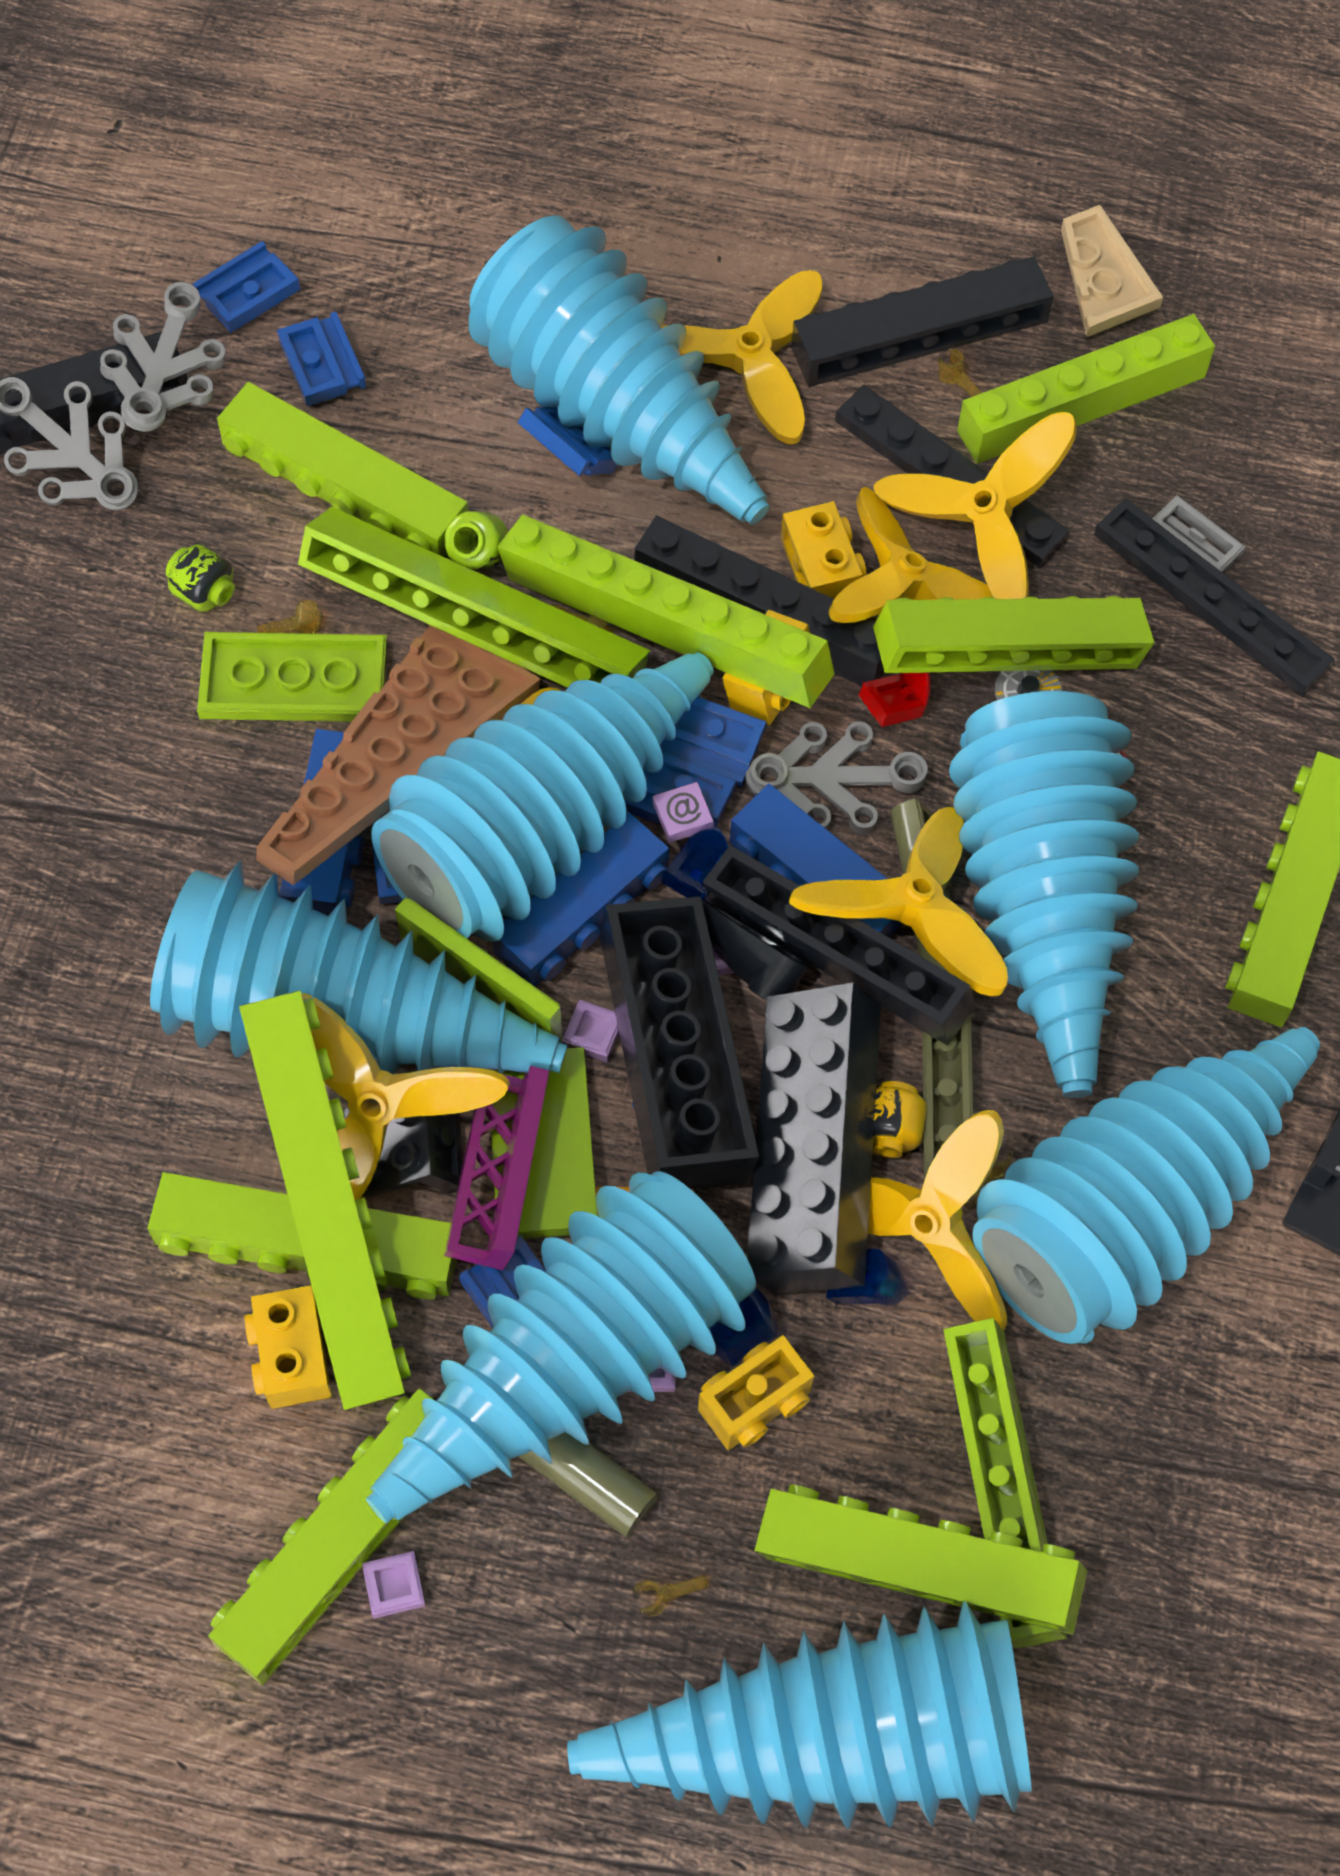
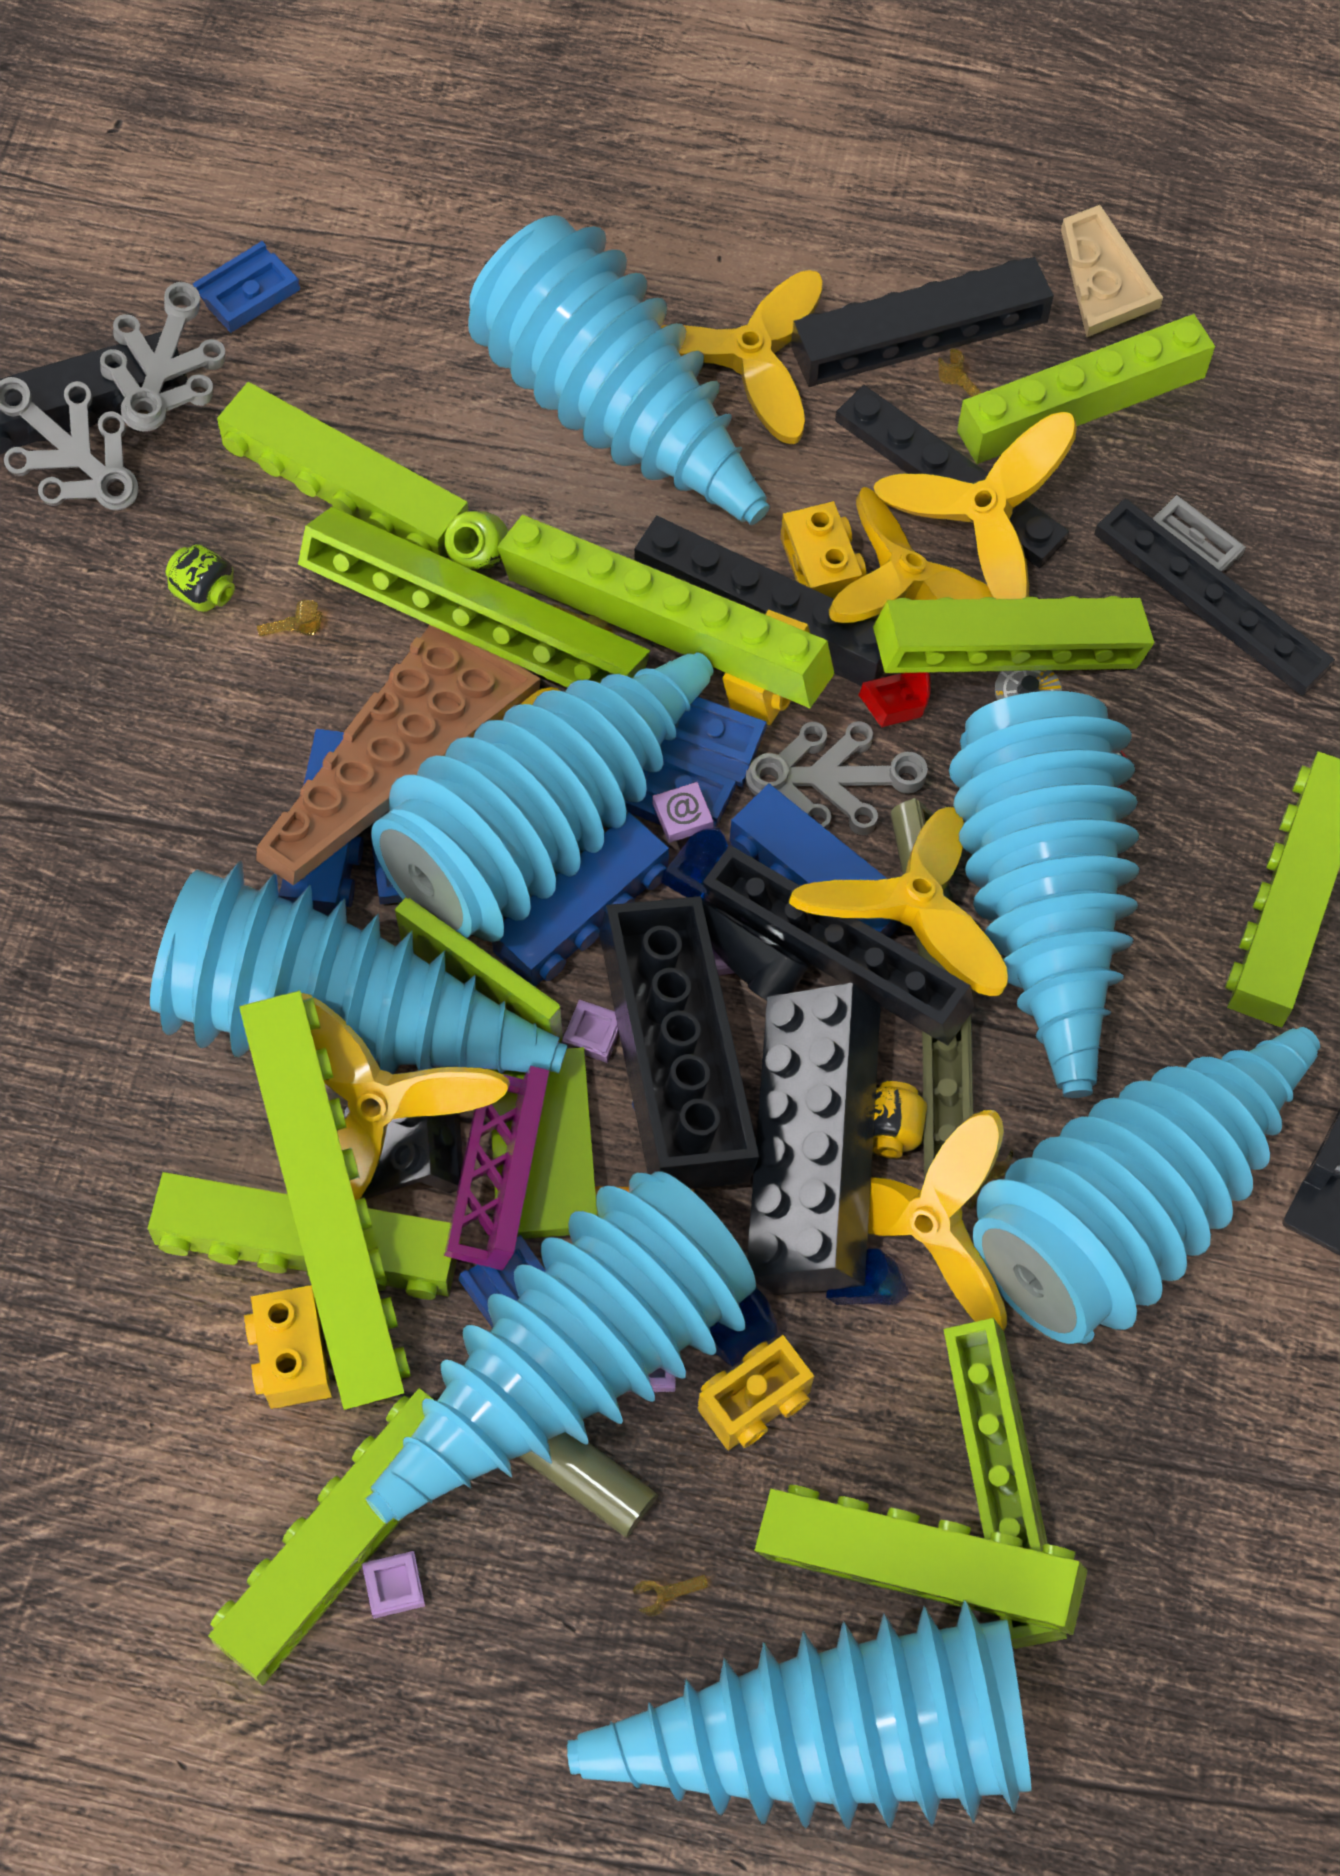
(289, 675): lime tile -> none
(321, 359): blue plate -> none
(566, 443): blue plate -> none

